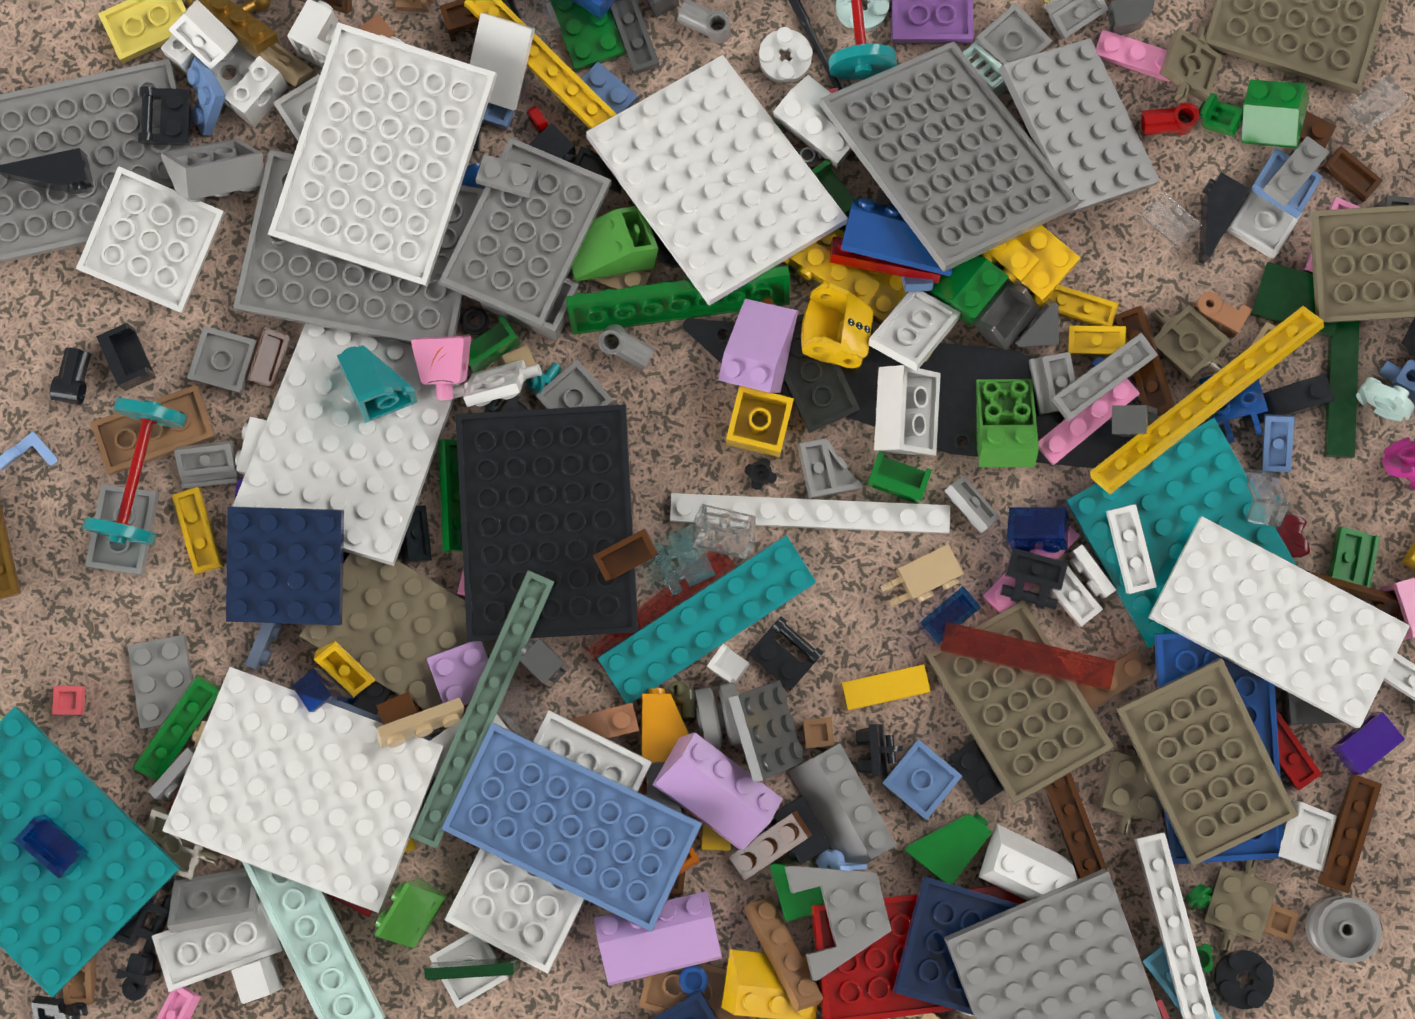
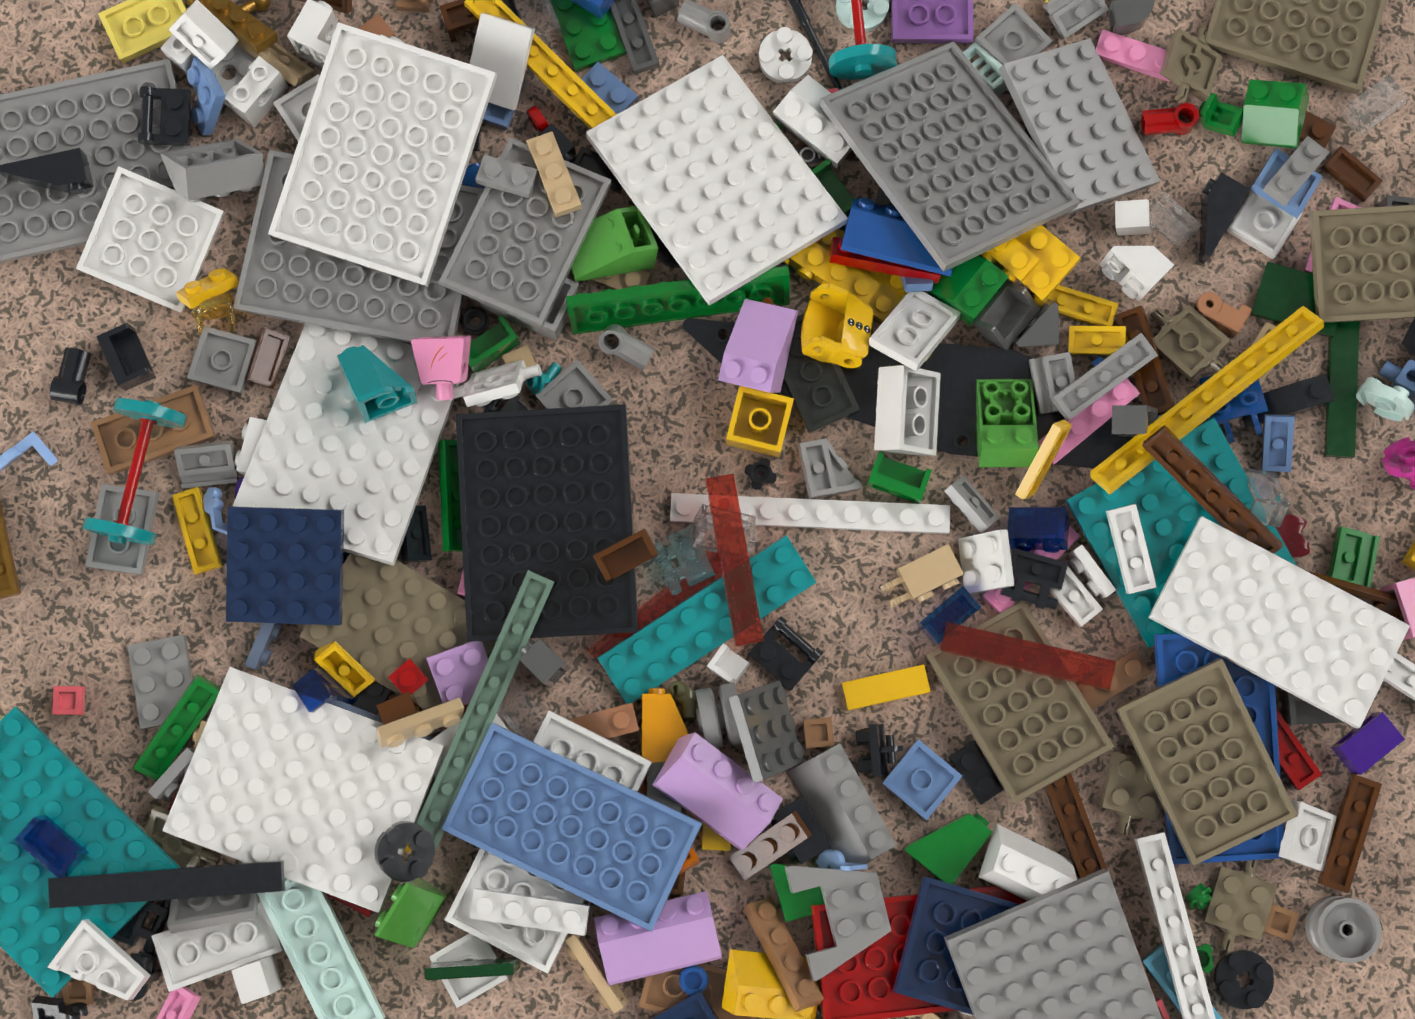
(100, 961): none -> white wing
(166, 884): none -> black tile
(213, 506): none -> light blue piece
(214, 284): none -> yellow plate
(221, 308): none -> clear yellow piece
(395, 838): none -> black plate
(408, 677): none -> red plate
(529, 911): none -> white plate
(554, 174): none -> tan plate
(594, 972): none -> tan plate
(734, 559): none -> clear red tile
(986, 561): none -> white plate
(1043, 459): none -> yellow tile
(1132, 217): none -> white panel
(1135, 268): none -> white slope
(1208, 489): none -> reddish brown tile

